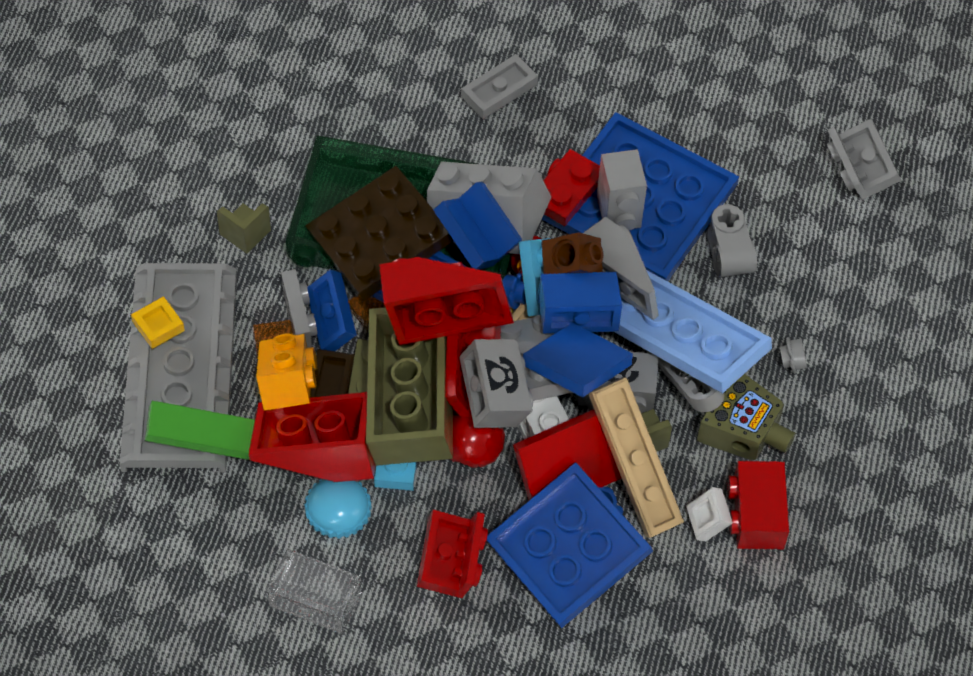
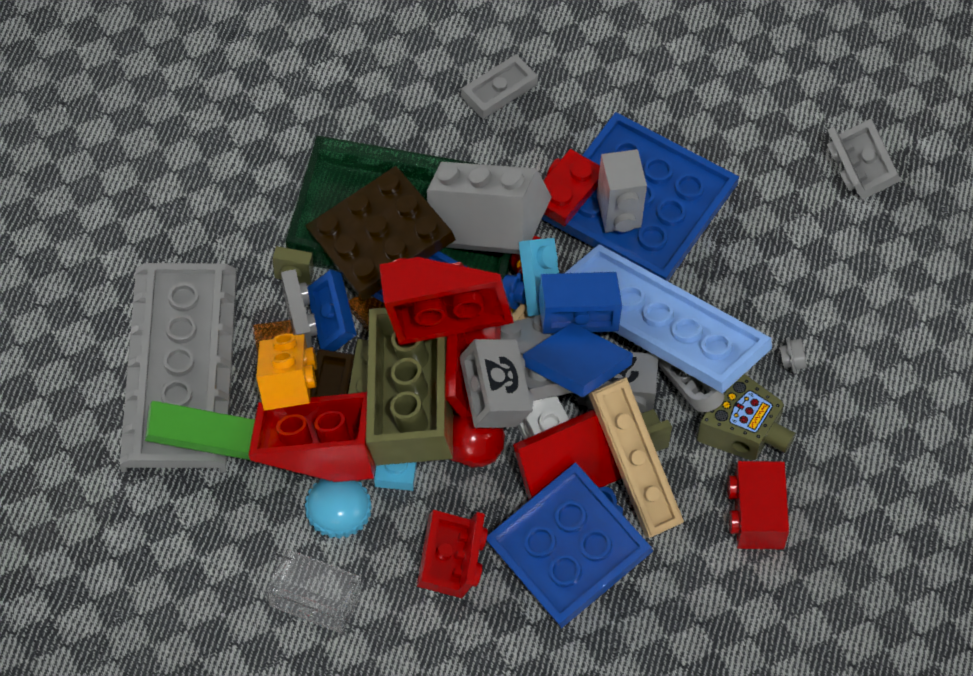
(157, 322): yellow plate -> none
(244, 226): olive panel -> none
(290, 259): none -> olive plate
(478, 226): blue panel -> none
(572, 254): reddish brown brick -> none
(623, 257): light grey slope -> none
(709, 514): white tile -> none
(730, 242): light grey piece -> none

